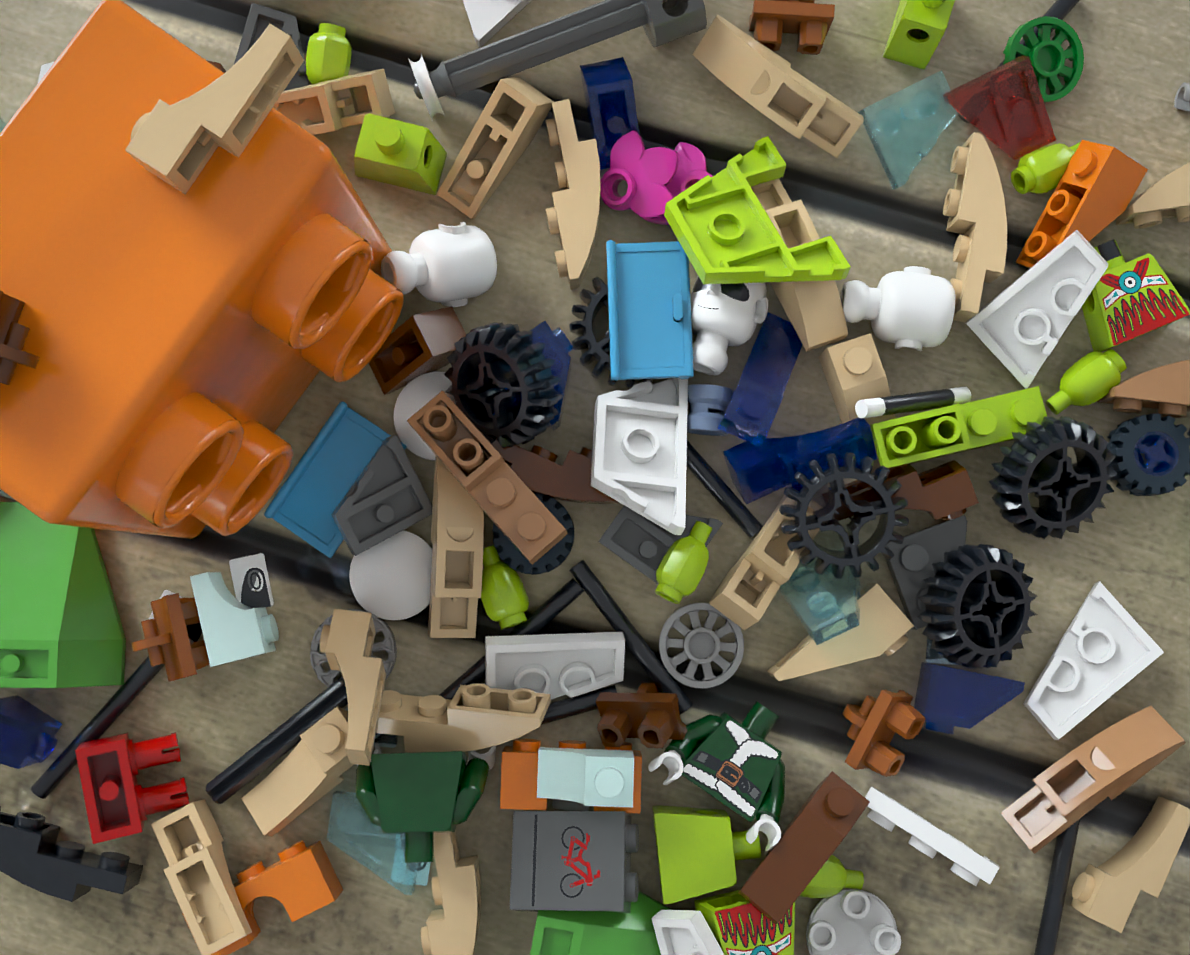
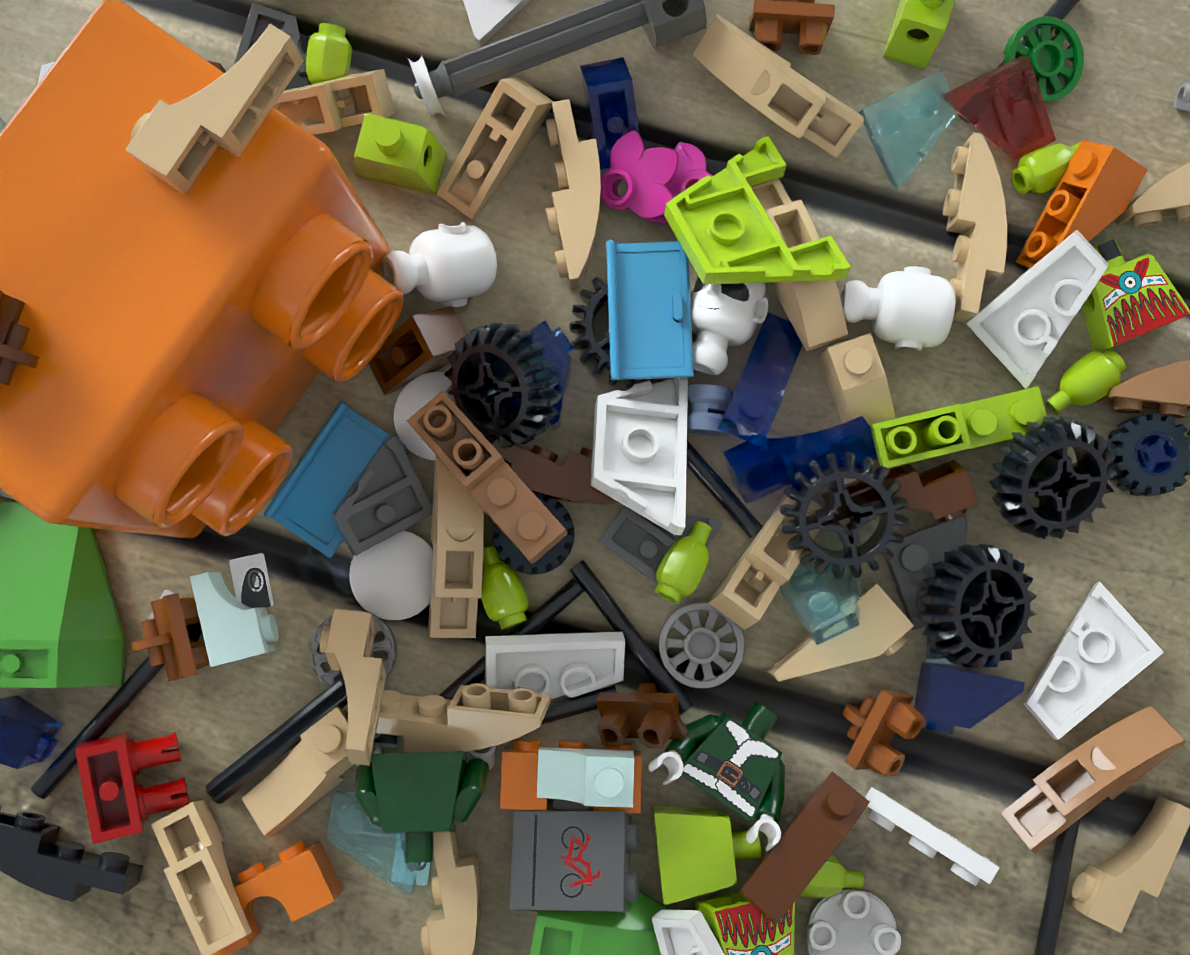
(912, 402): black bar -> none

